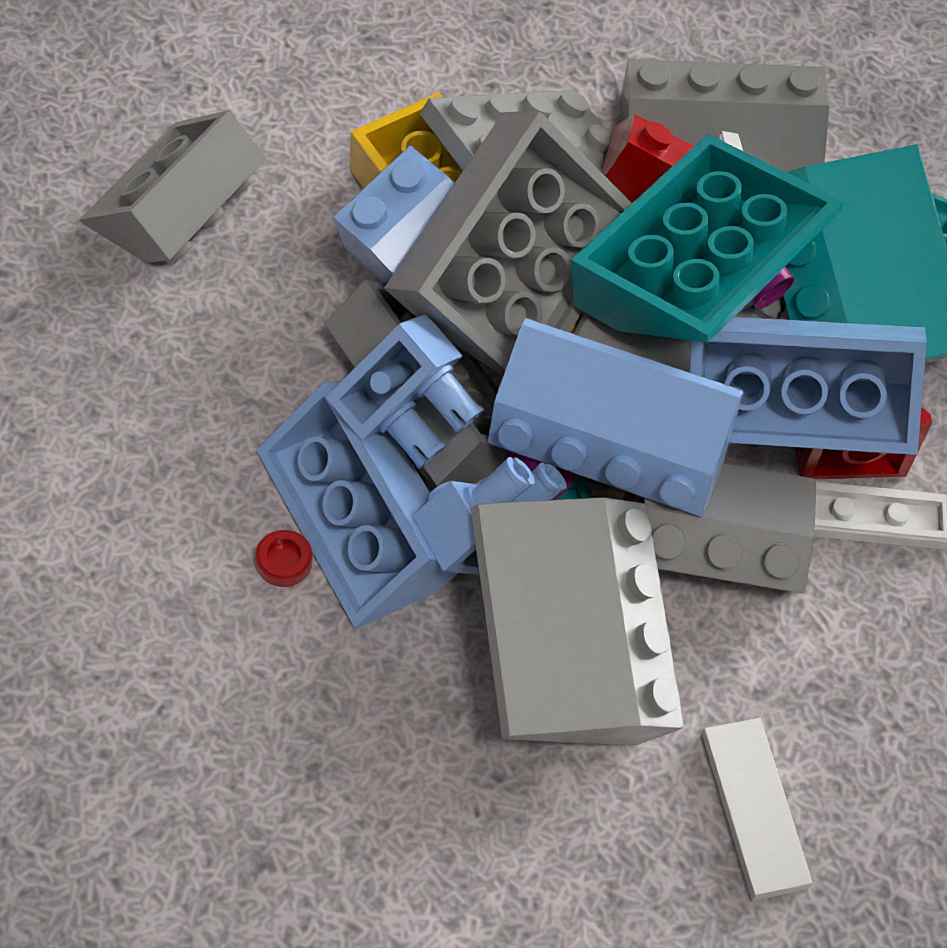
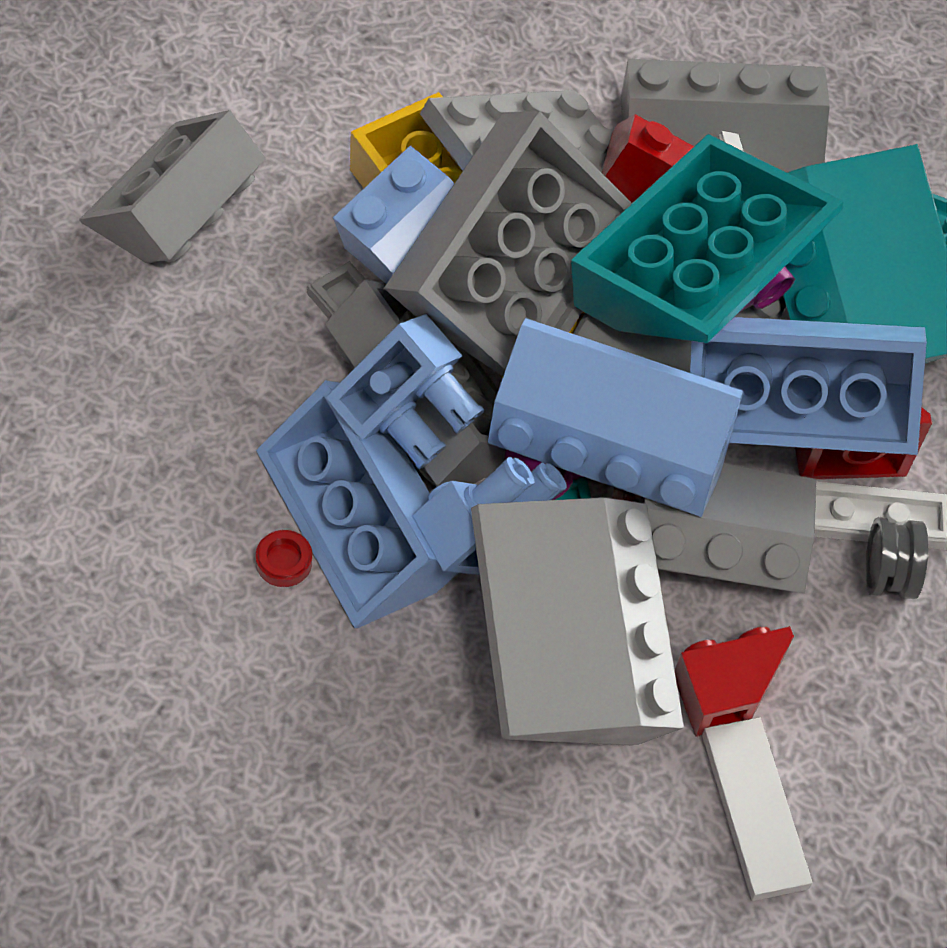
(335, 288): none -> light grey tile
(729, 678): none -> red slope
(896, 558): none -> dark grey wheel

